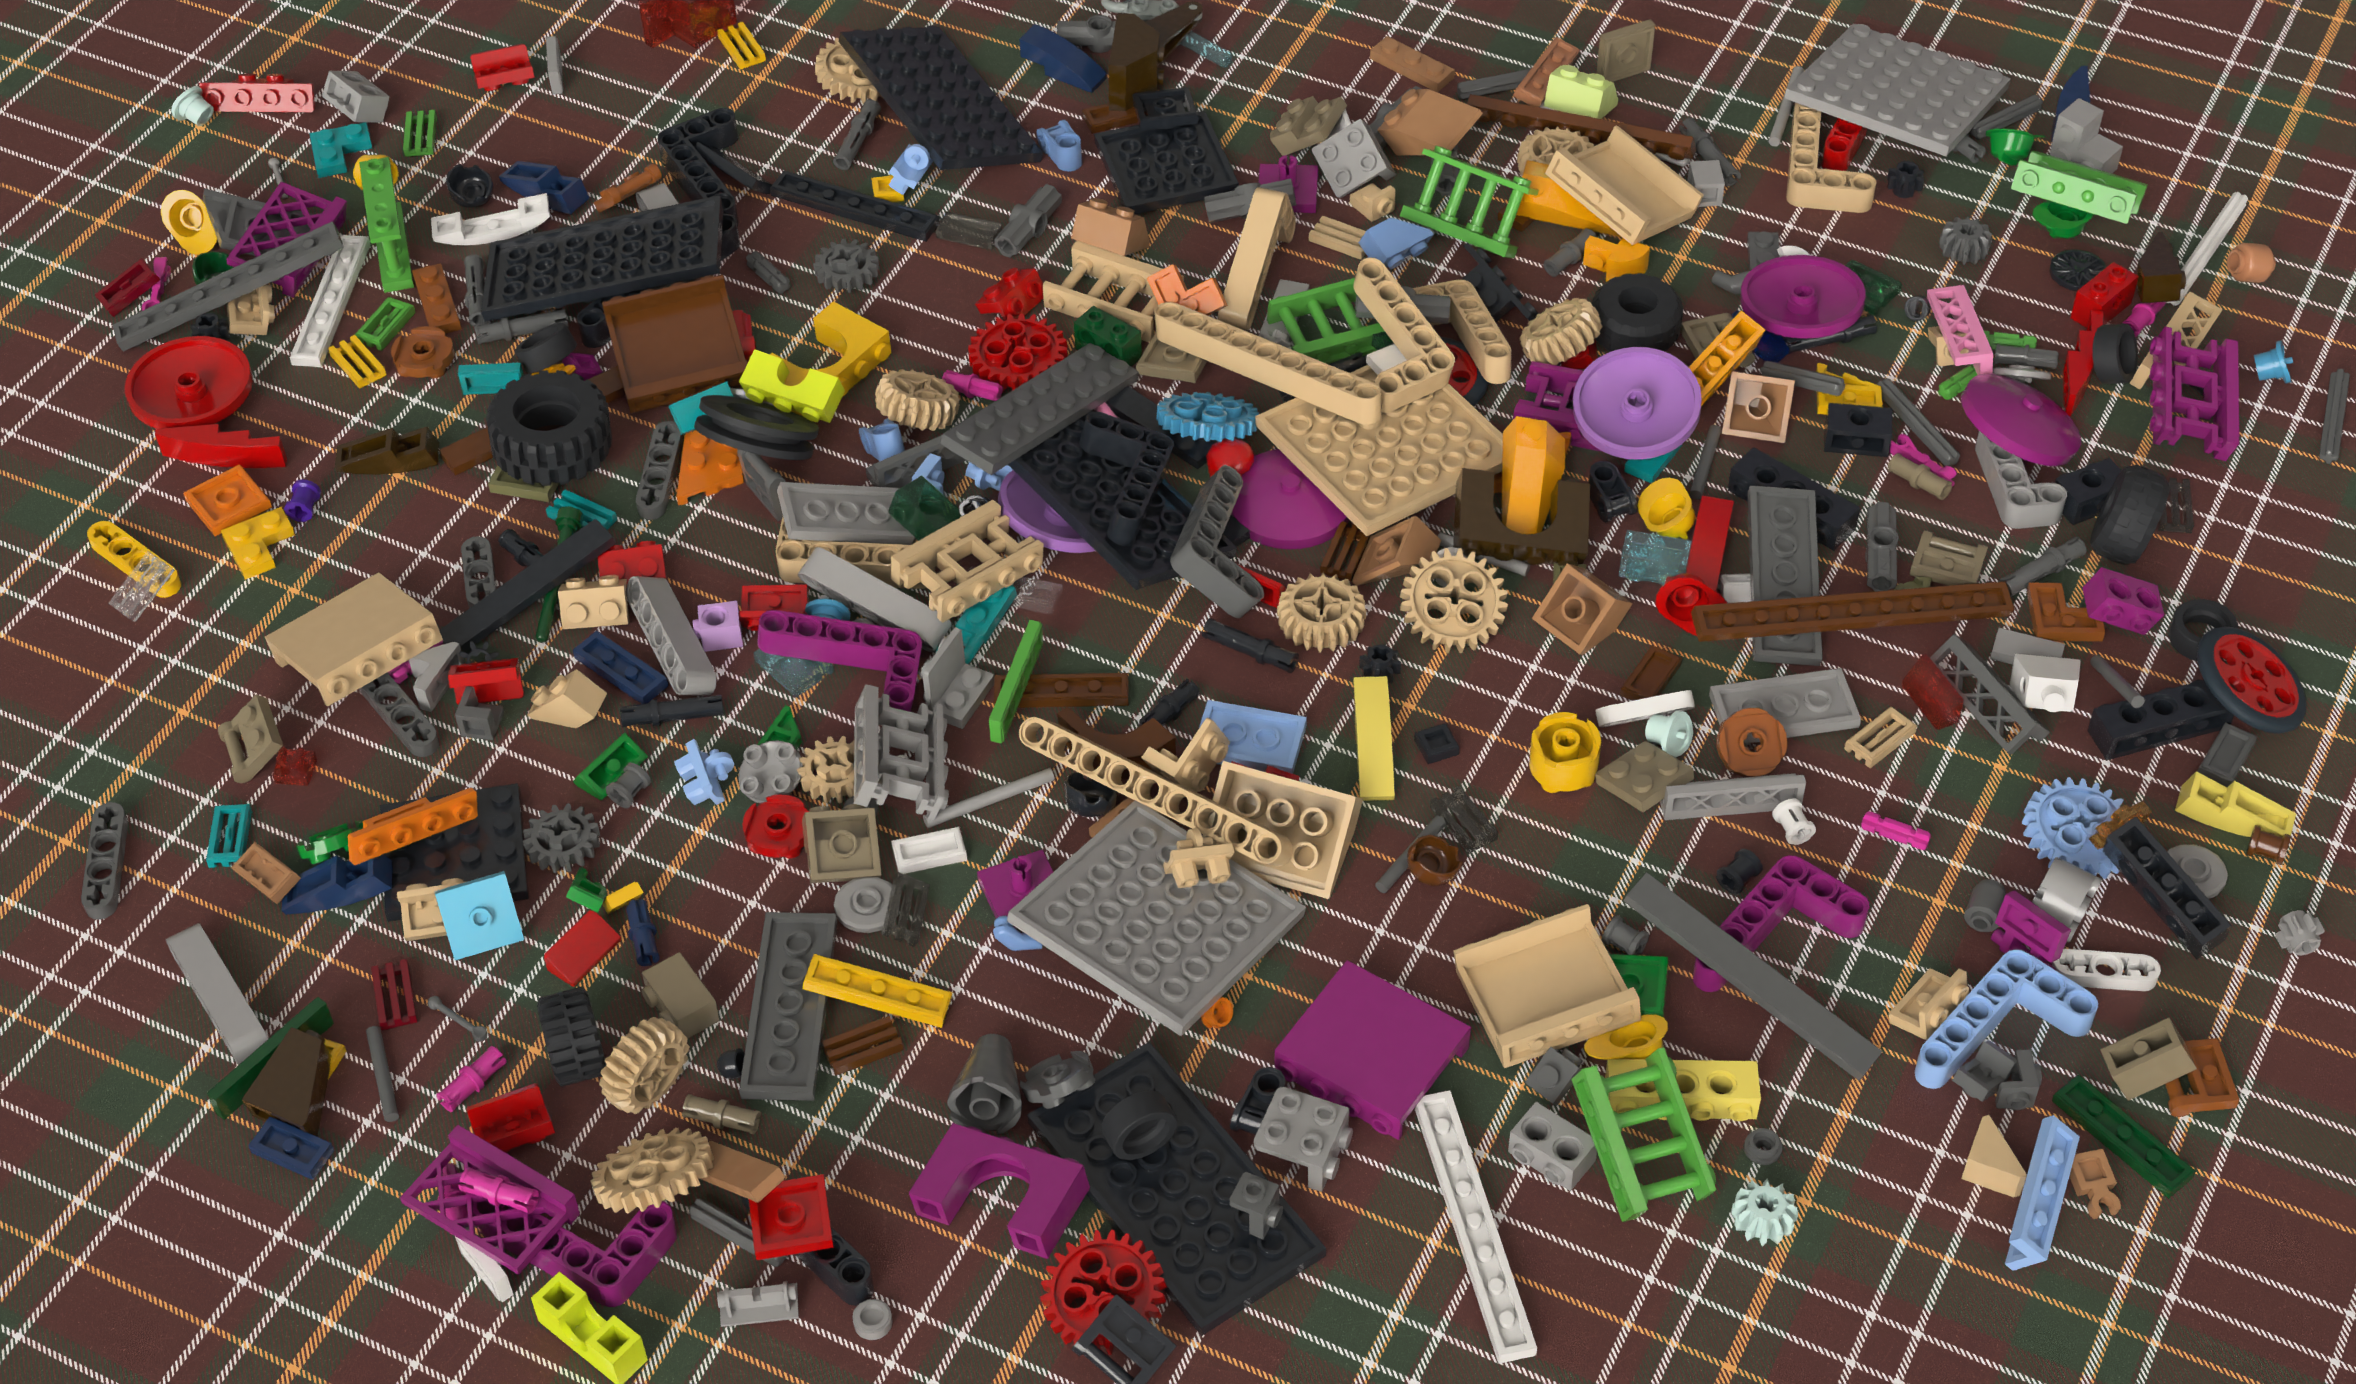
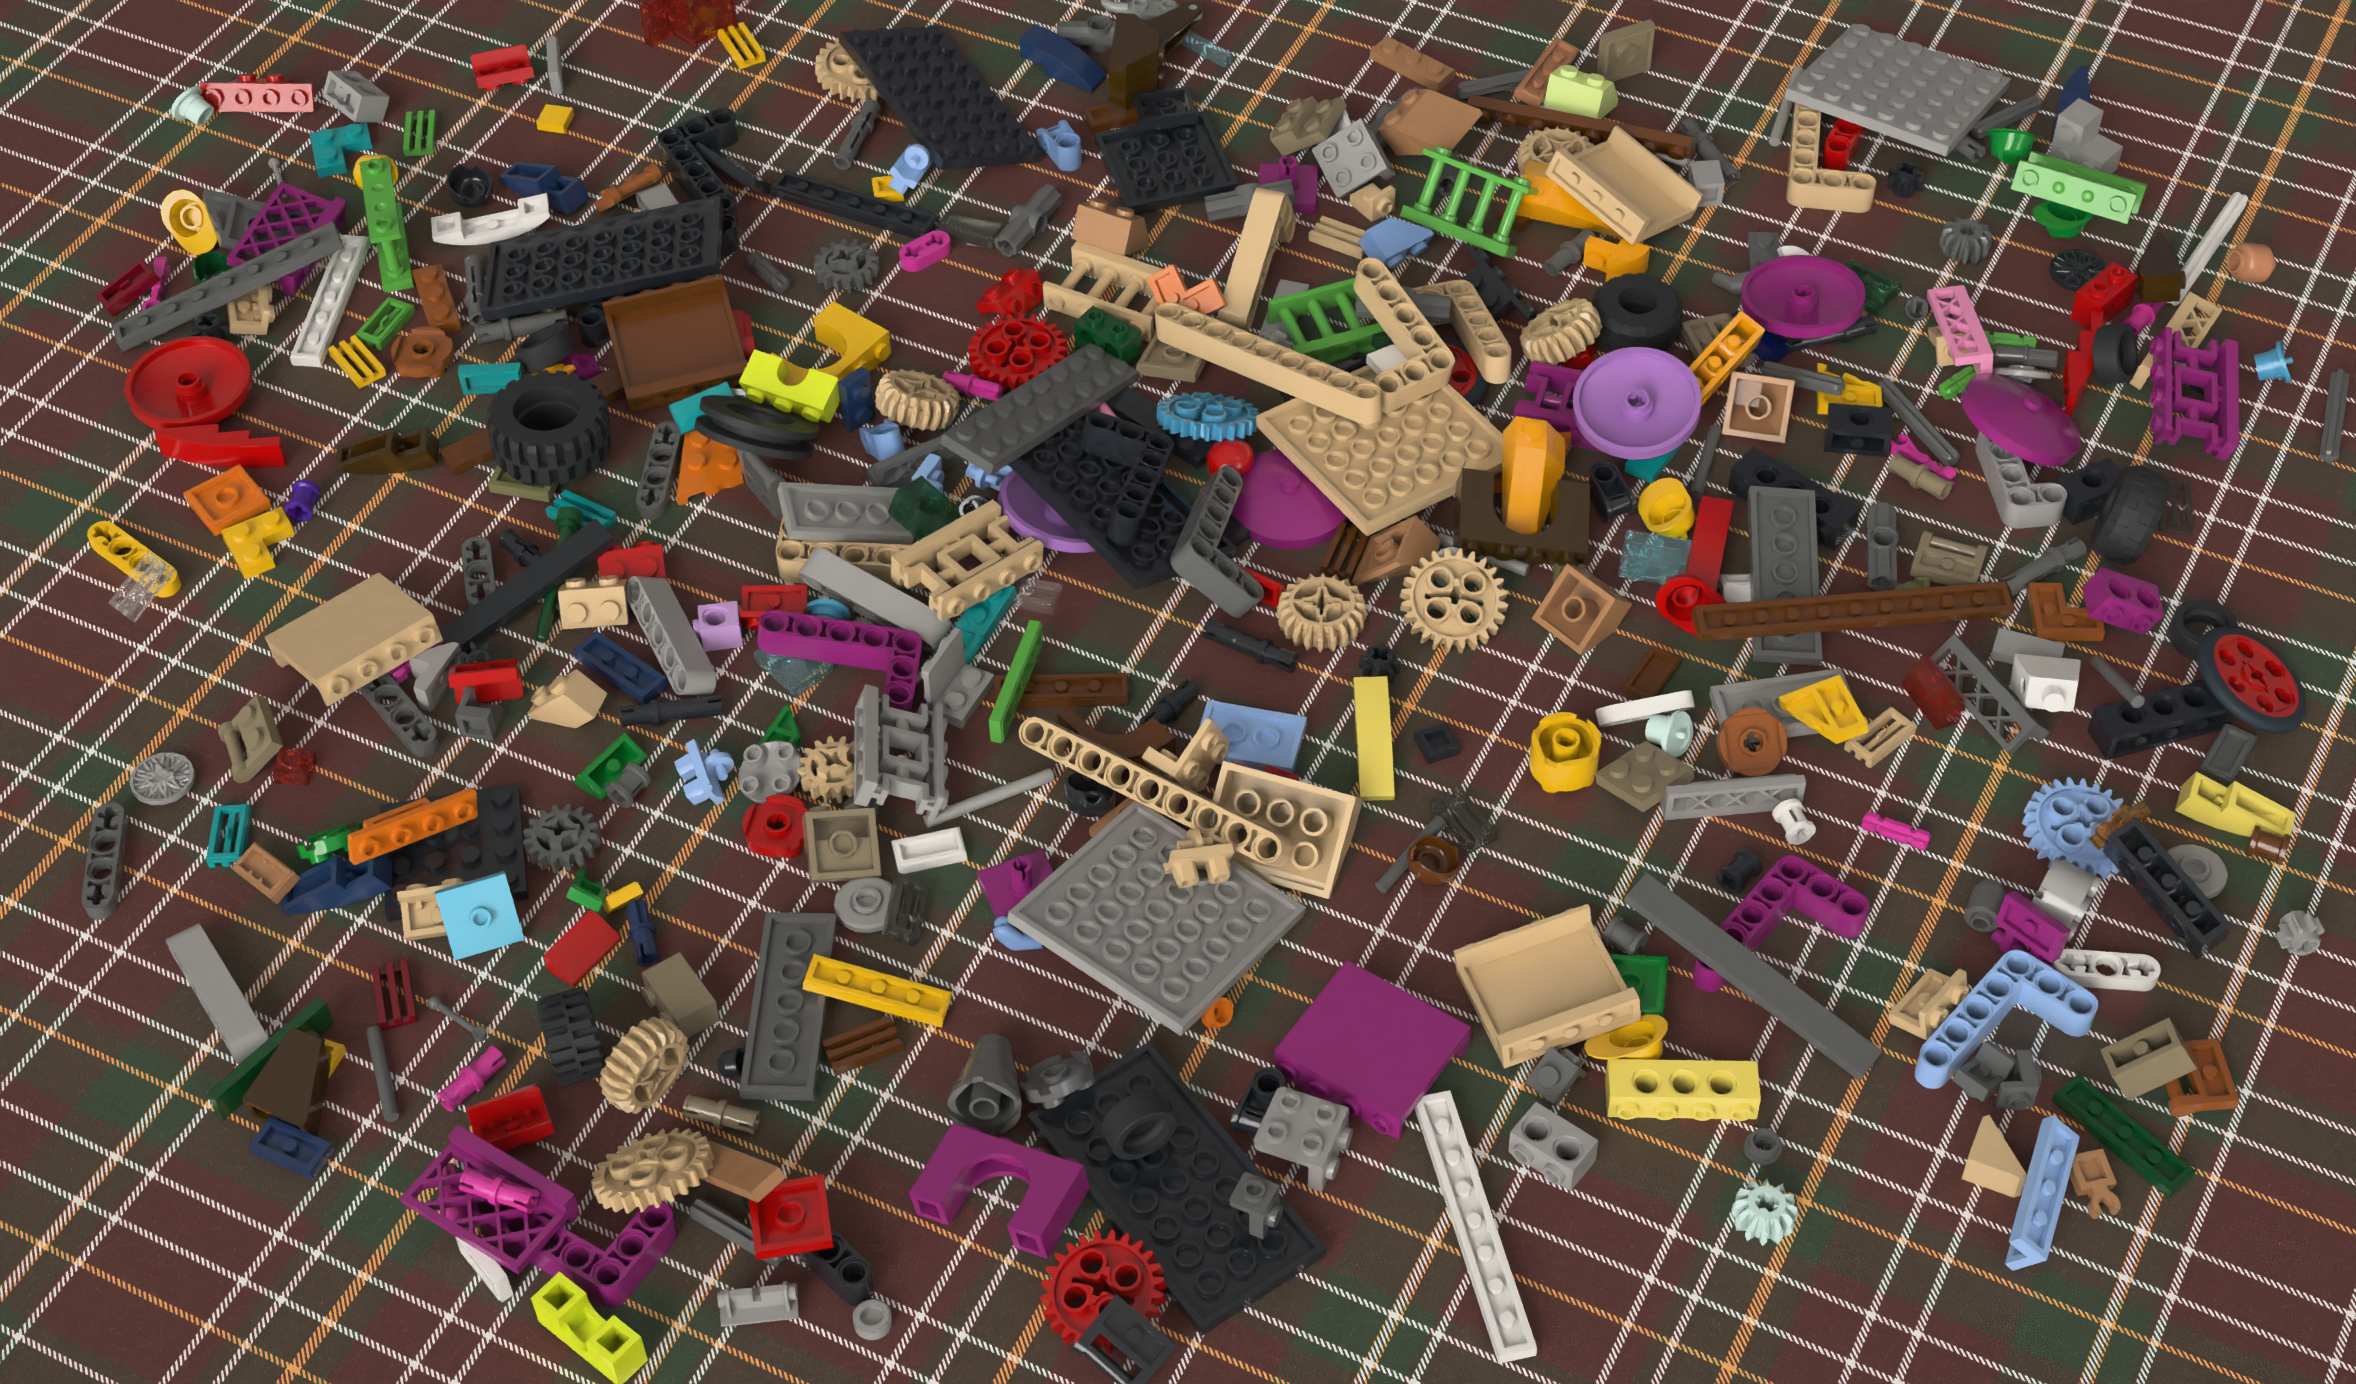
(162, 778): none -> light grey wheel
(555, 118): none -> yellow tile
(856, 399): none -> dark blue plate
(925, 251): none -> dark pink beam
(1618, 1159): bright green fence -> none
(1826, 709): none -> yellow wing

